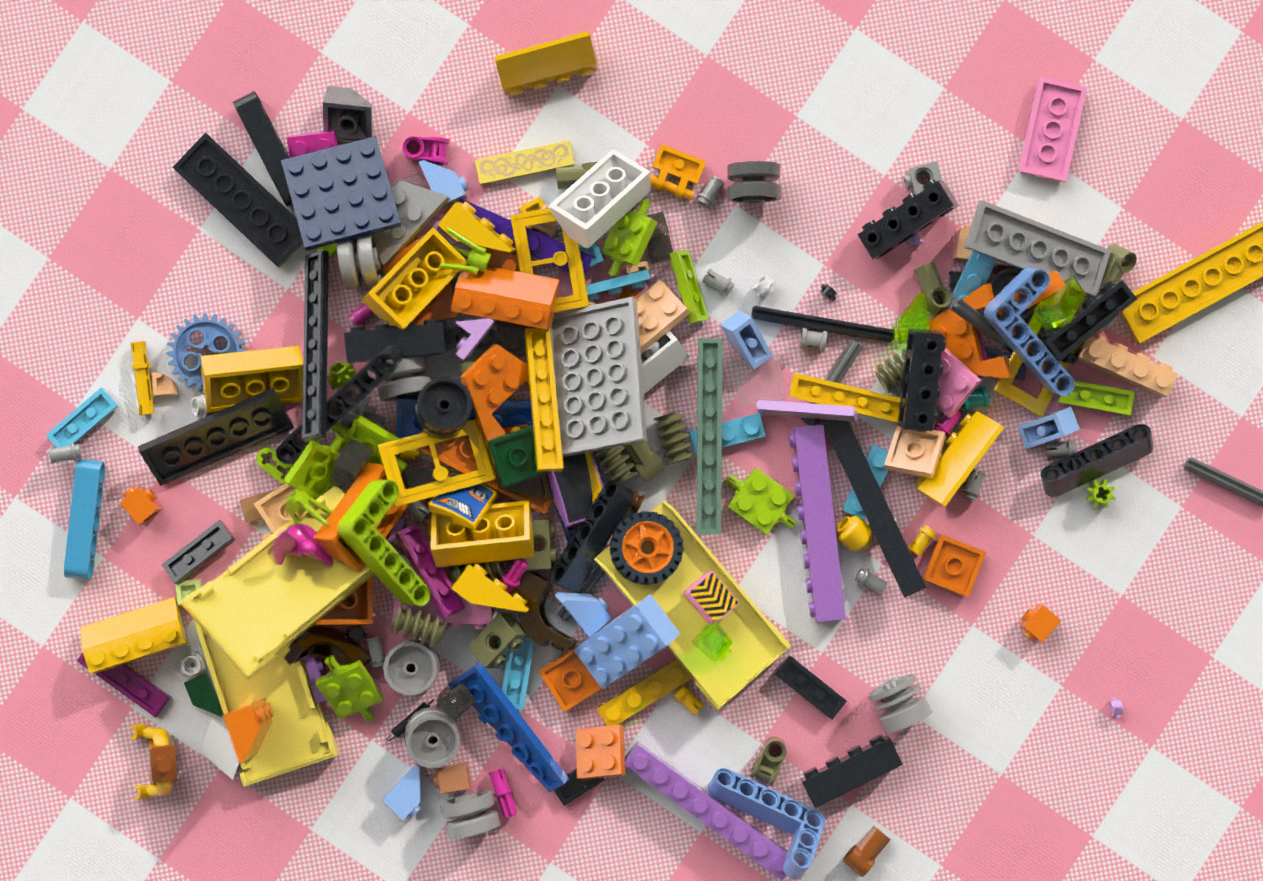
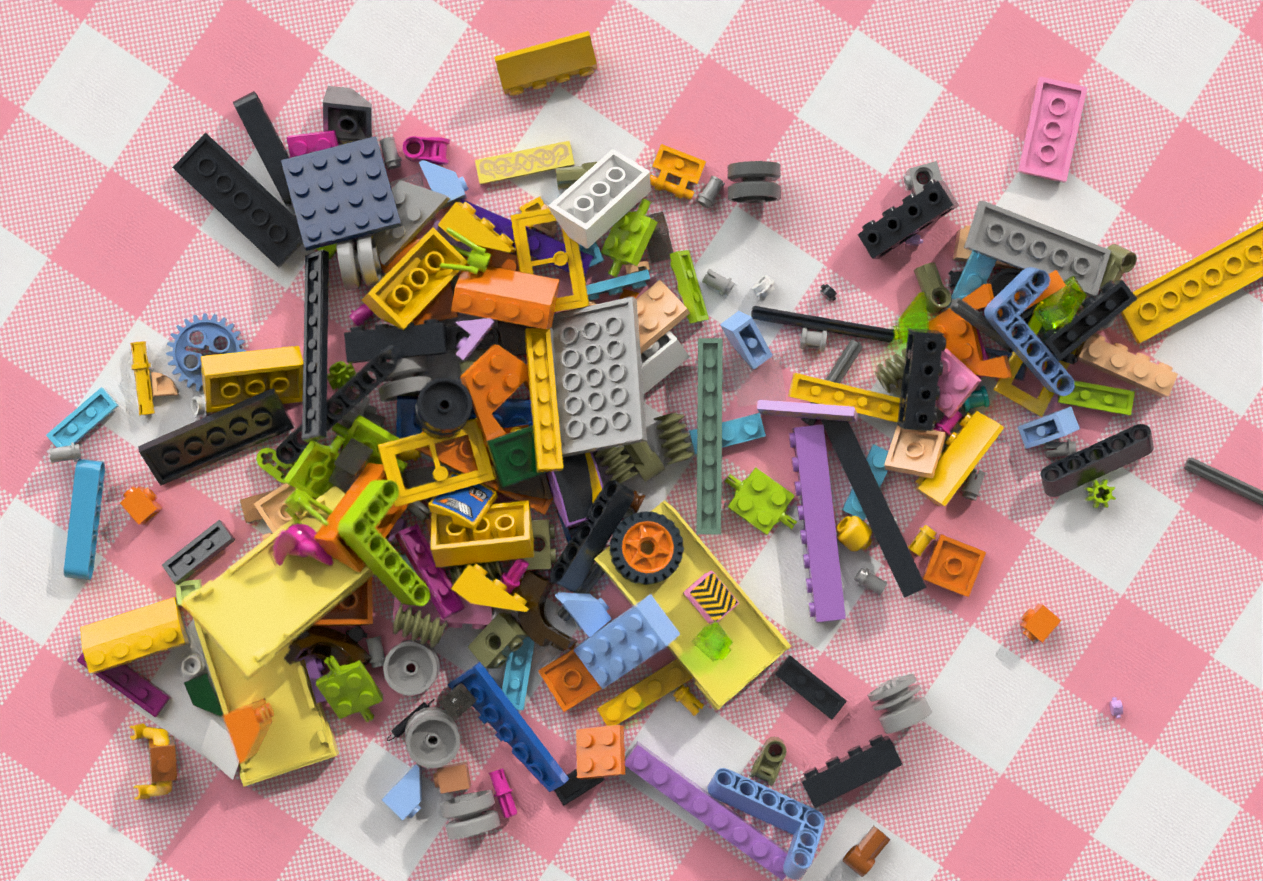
(390, 153): none -> light grey pin

